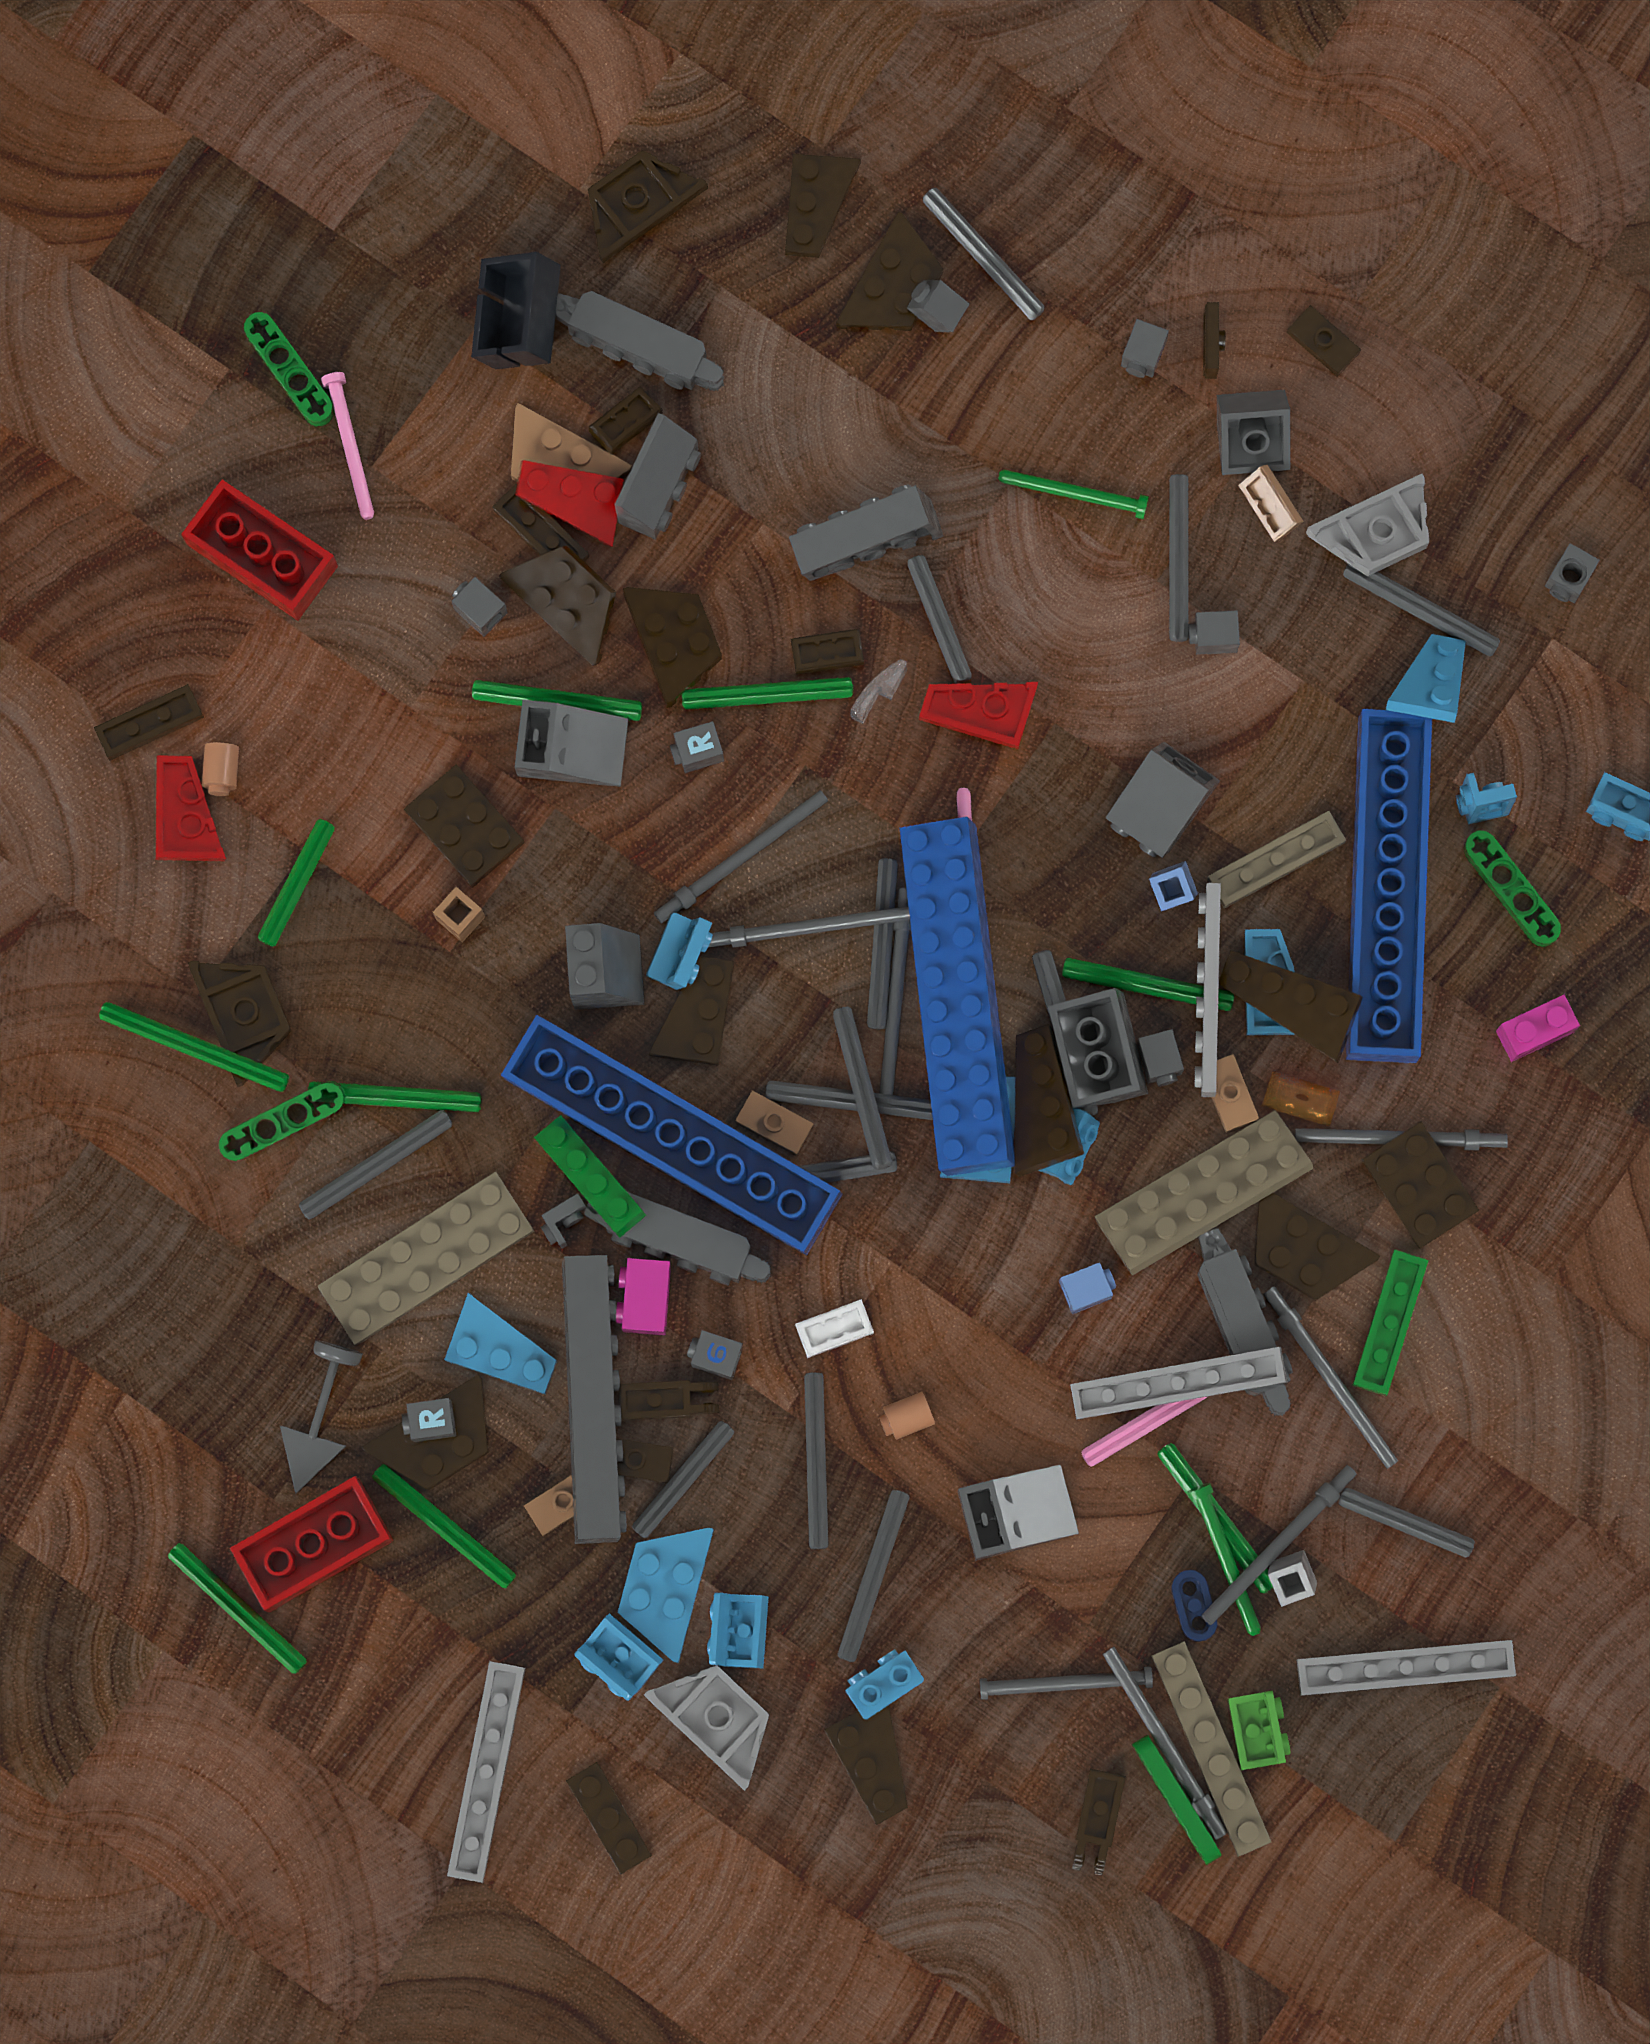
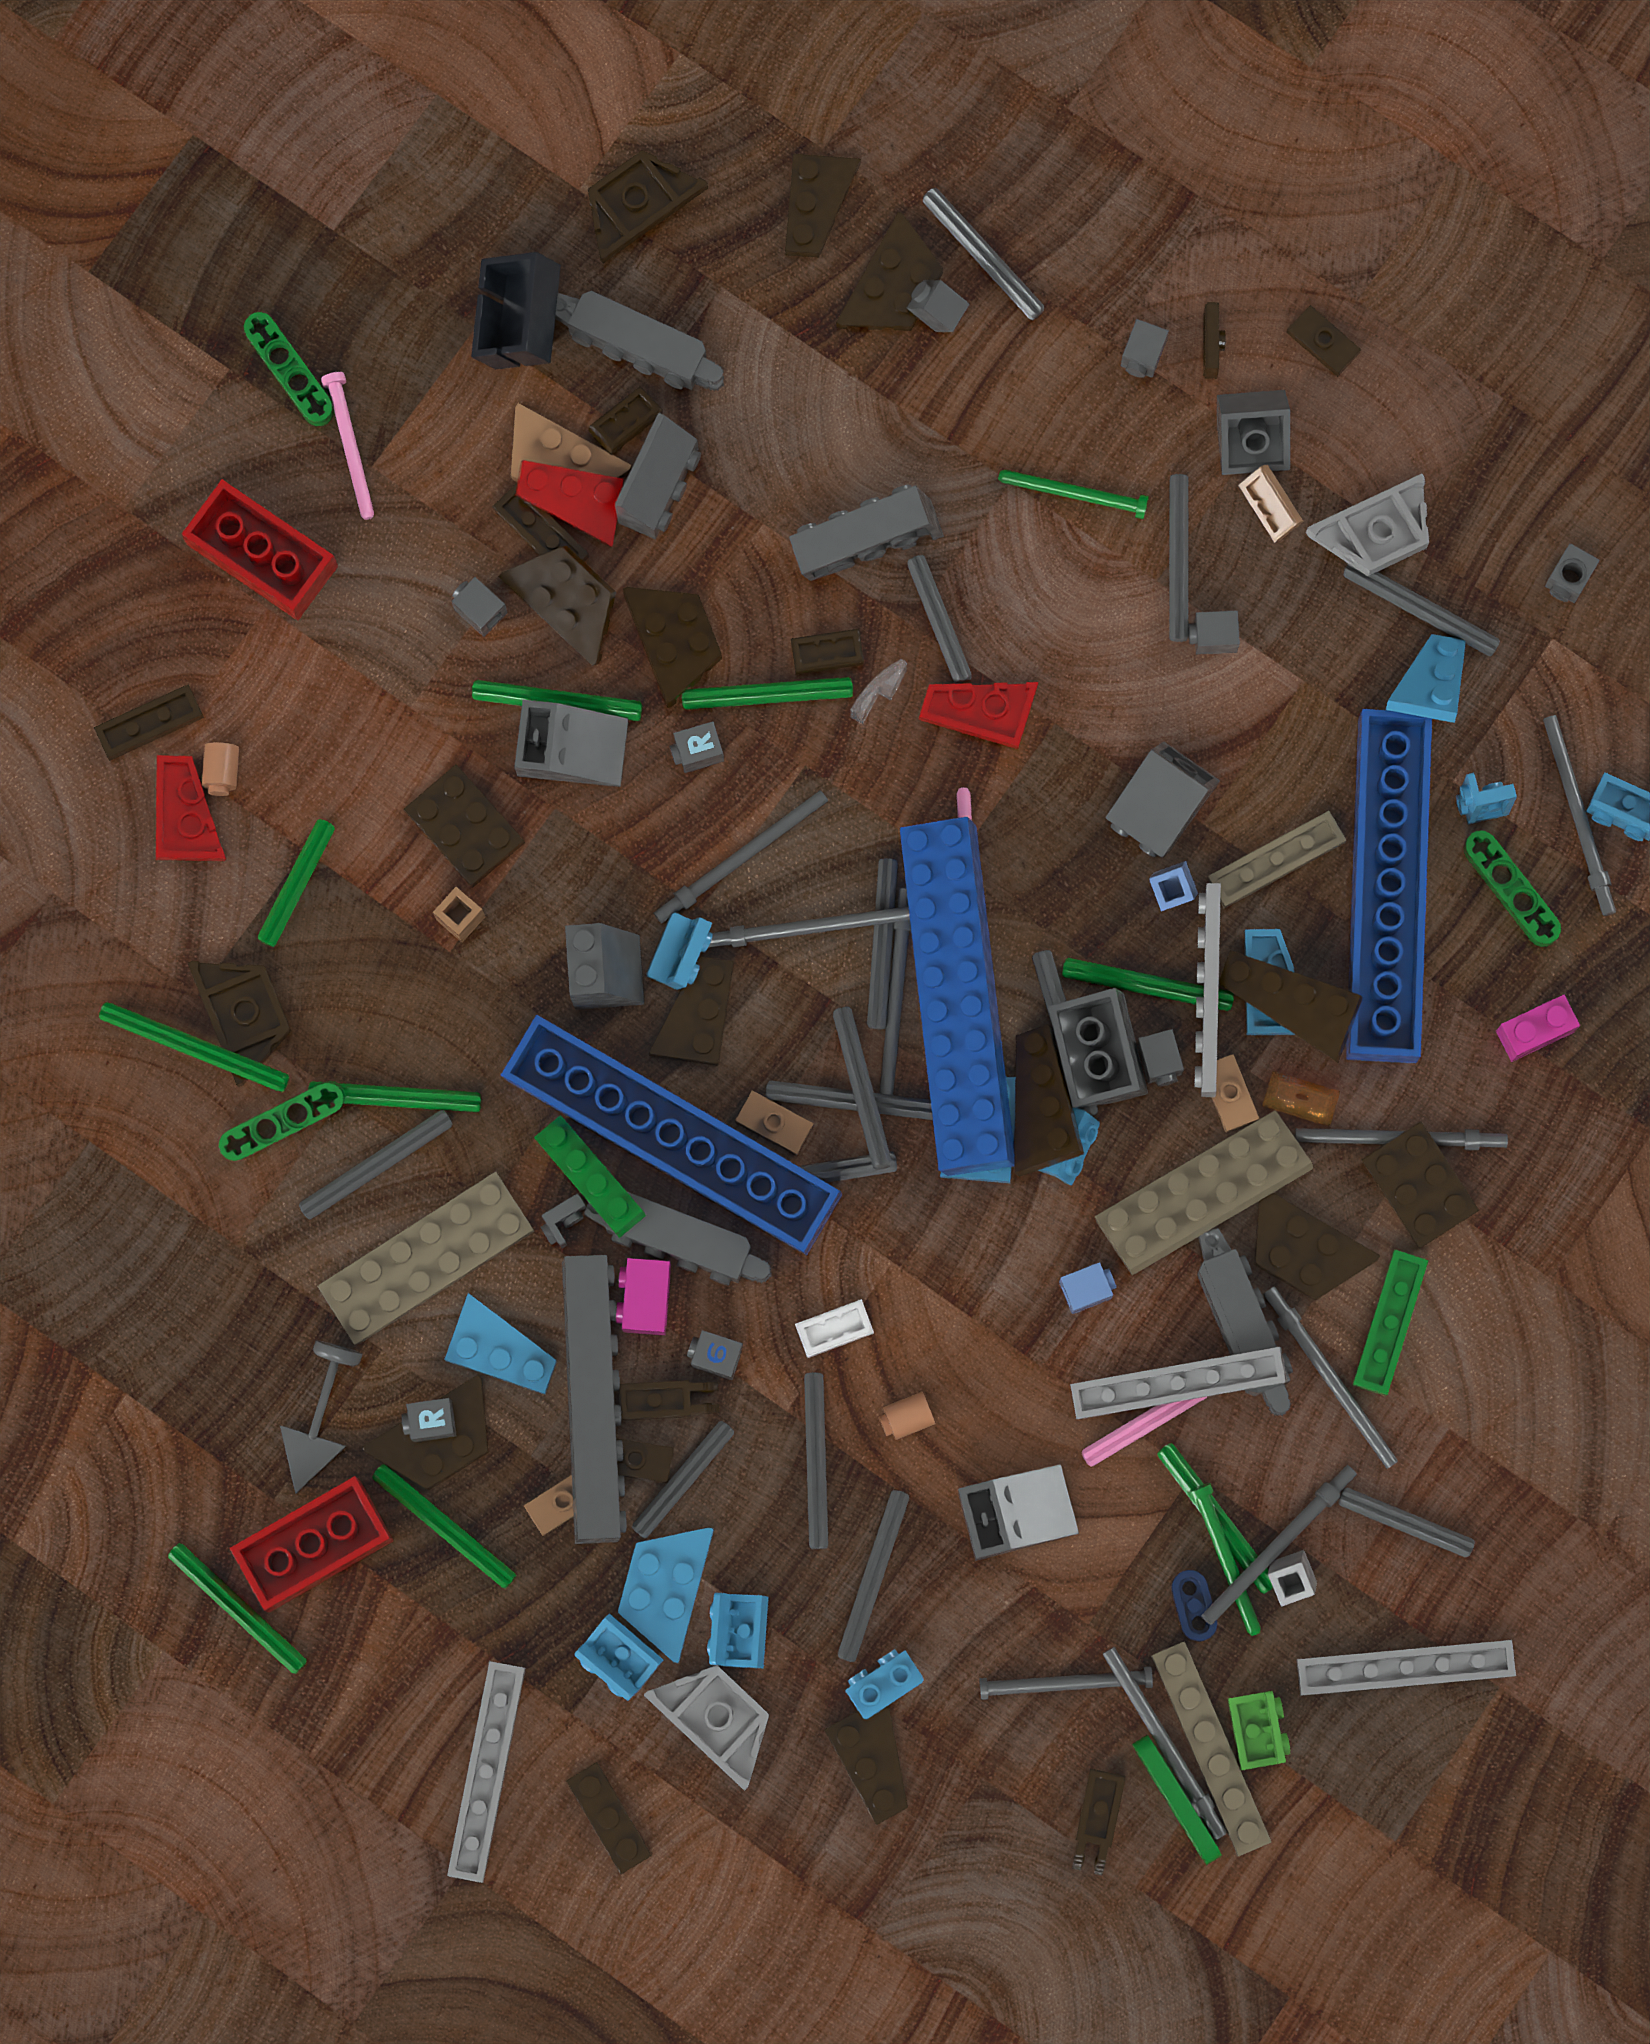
(1598, 879): none -> dark grey bar

